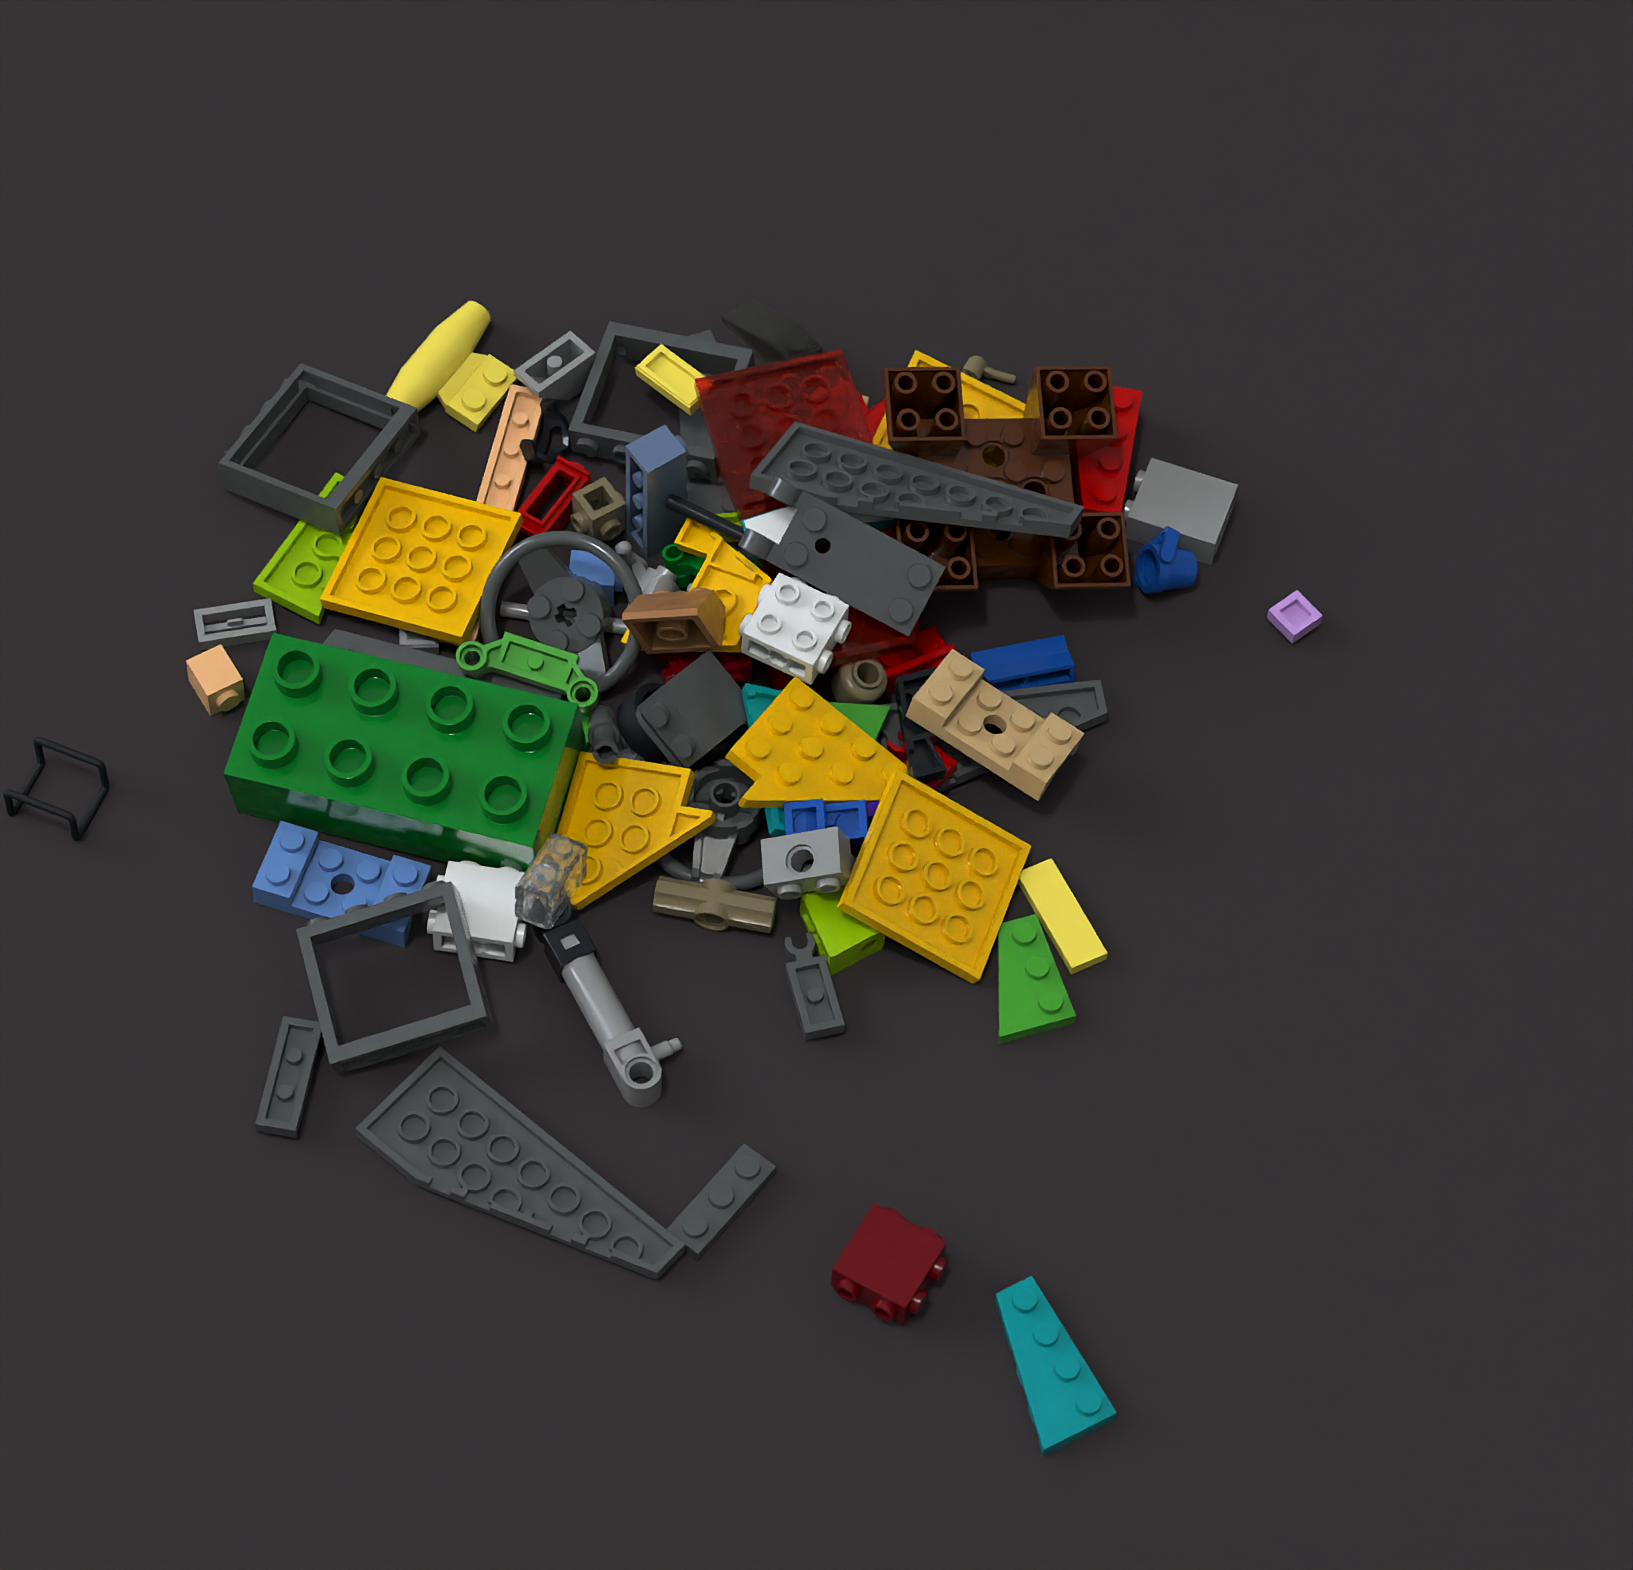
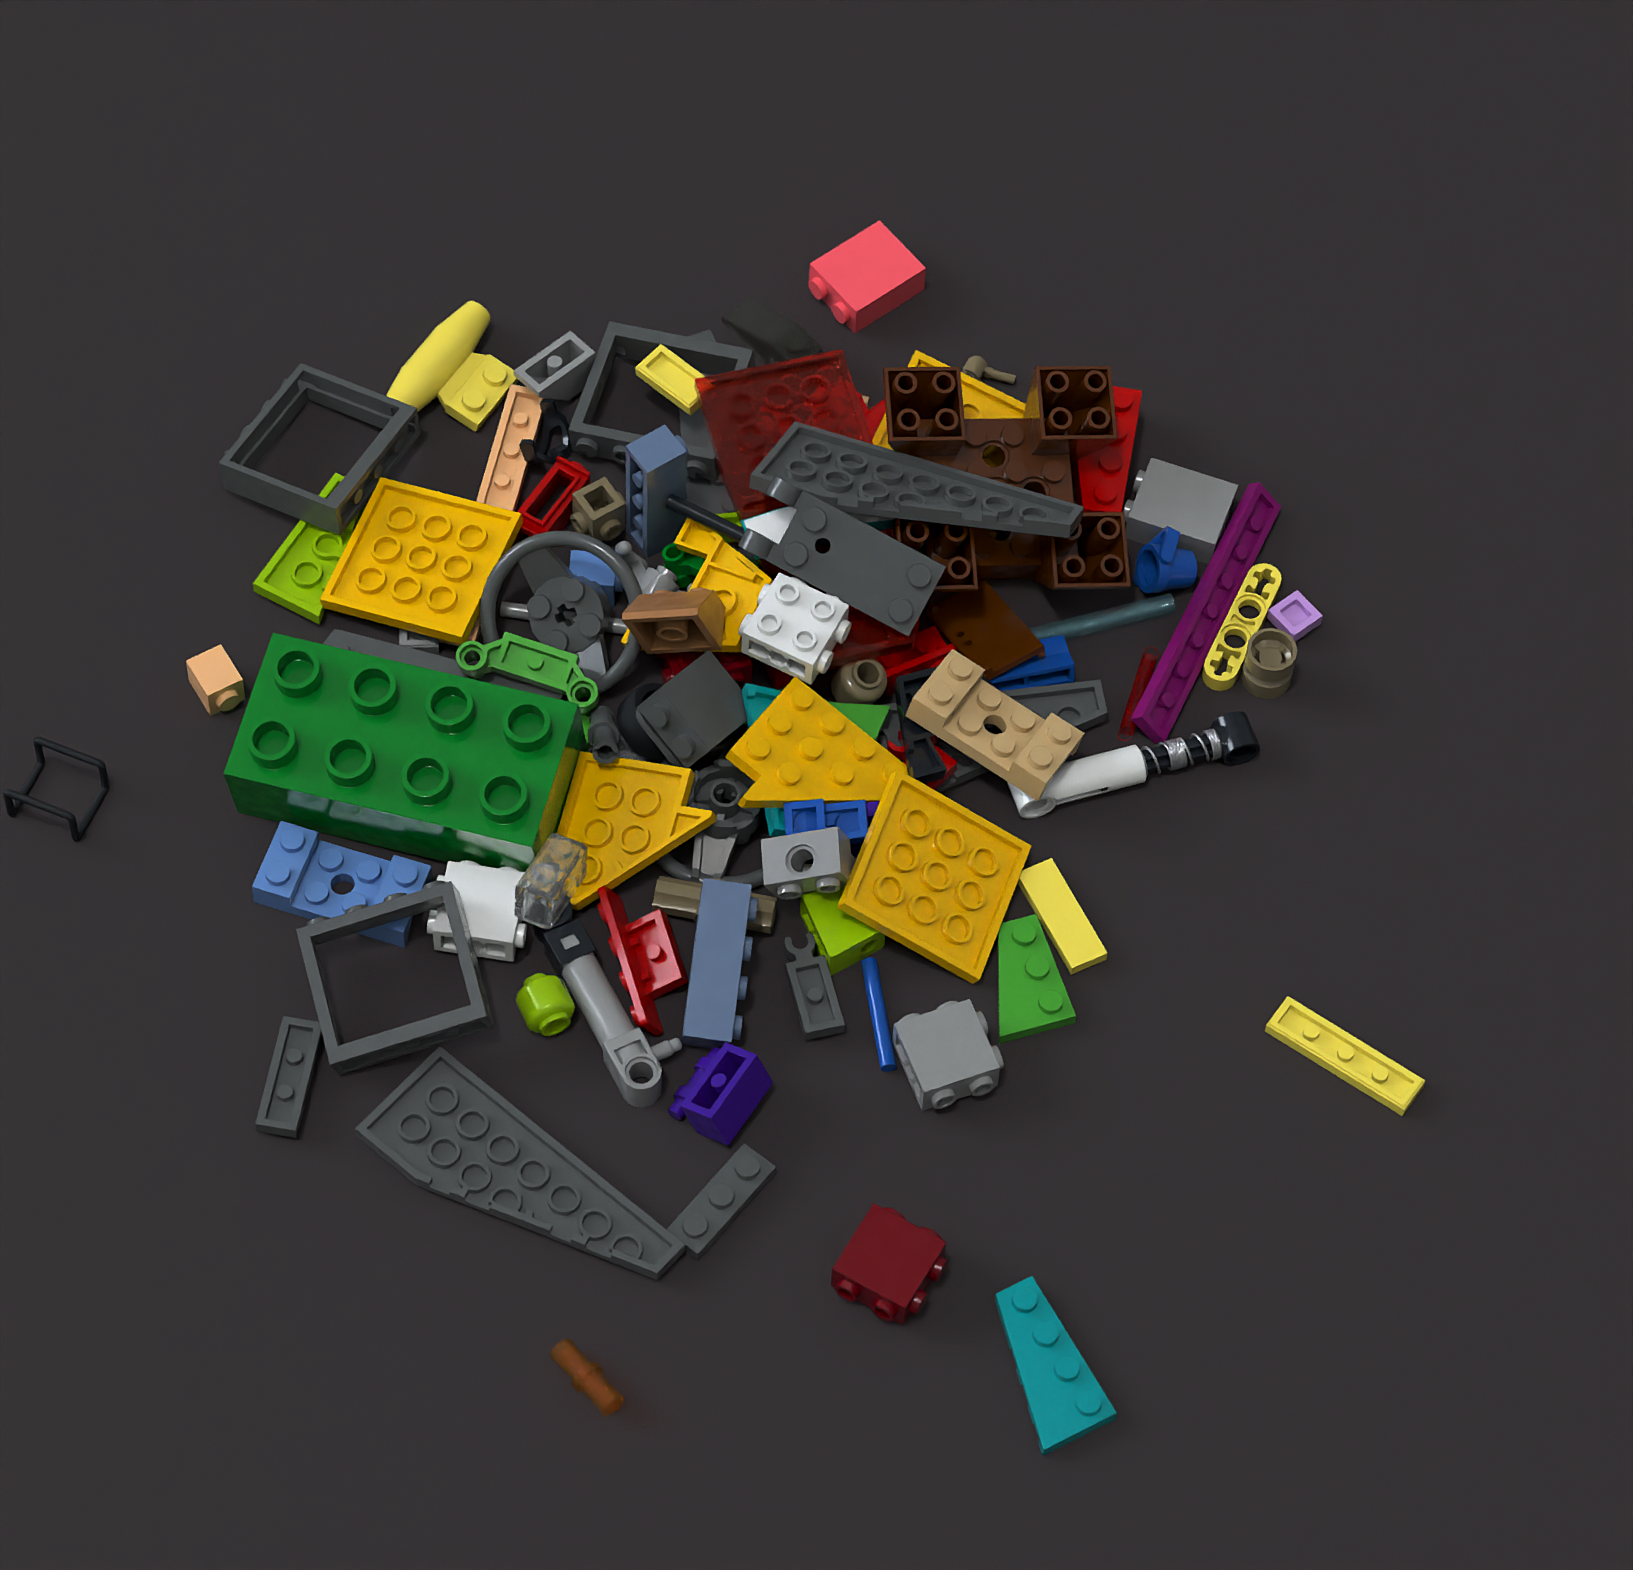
(235, 630): light grey tile -> none
(545, 1004): none -> lime head
(587, 1376): none -> clear orange pin
(646, 956): none -> red bracket
(717, 963): none -> sand blue brick
(722, 1092): none -> dark purple brick
(866, 277): none -> coral brick
(878, 1014): none -> blue bar
(947, 1054): none -> light grey brick
(988, 628): none -> reddish brown door
(1107, 618): none -> clear light blue piece
(1135, 690): none -> red piece
(1205, 613): none -> magenta plate
(1228, 740): none -> piece
(1238, 625): none -> light yellow beam
(1269, 663): none -> dark tan wheel
(1345, 1056): none -> light yellow tile

